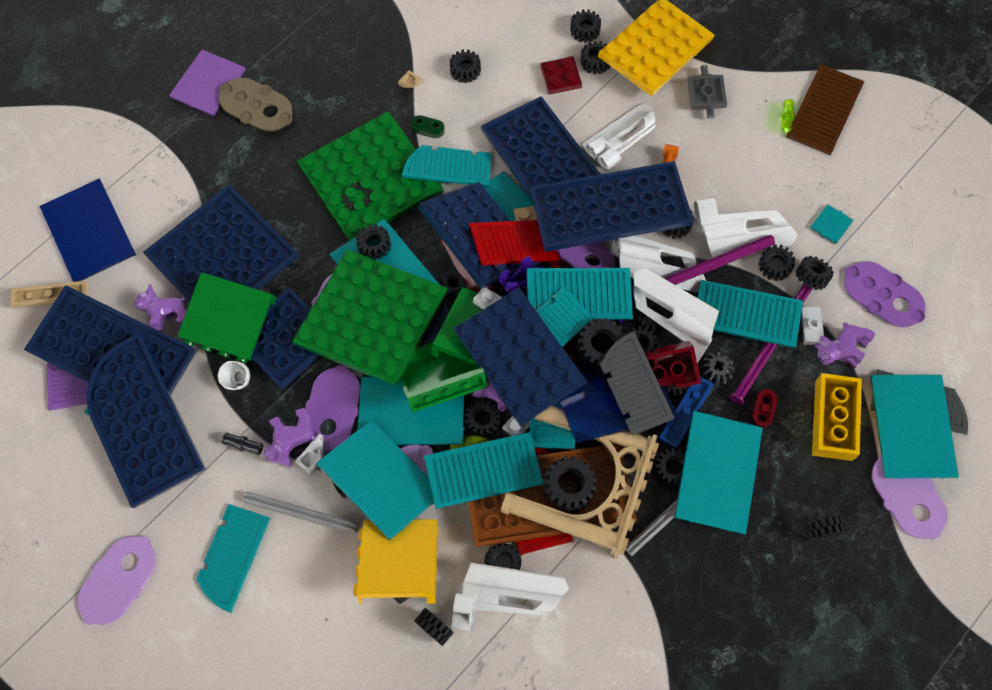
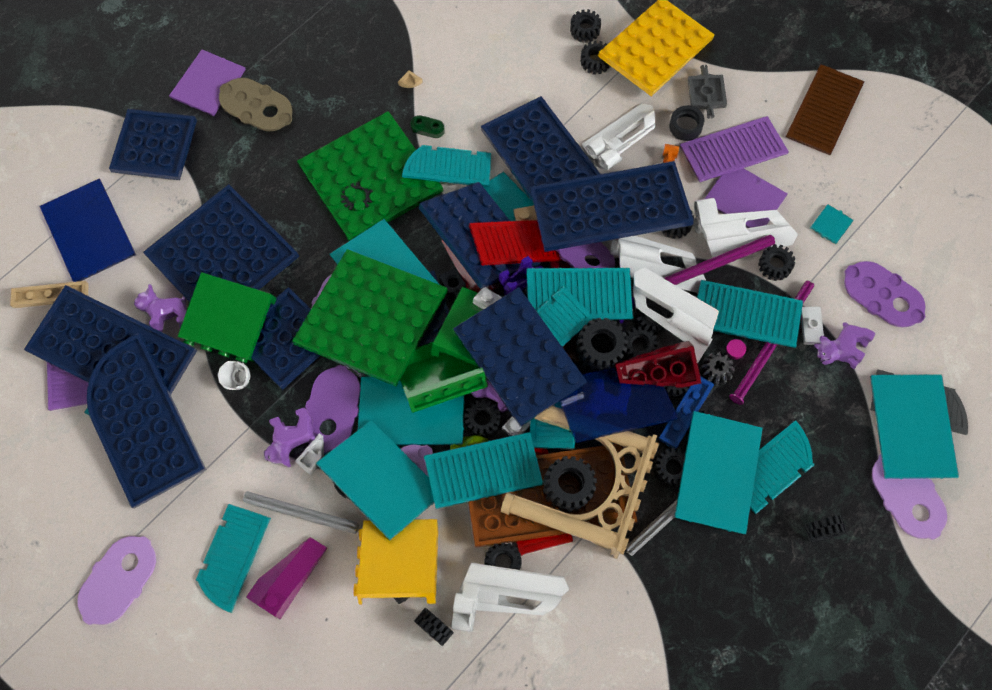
(153, 144): none -> dark blue plate
(242, 443): black pin -> none
(282, 582): none -> magenta wedge
(369, 233): black tyre -> none
(465, 74): black tyre -> none
(561, 75): dark red plate -> none
(635, 385): dark grey piece -> none
(686, 111): none -> black tyre
(733, 149): none -> medium lavender window
(735, 349): none -> dark pink tile
(746, 192): none -> medium lavender piece
(764, 410): dark red plate -> none
(779, 464): none -> teal piece
(787, 115): clear neon green axle -> none
(814, 272): black tyre -> none
(837, 417): yellow brick -> none

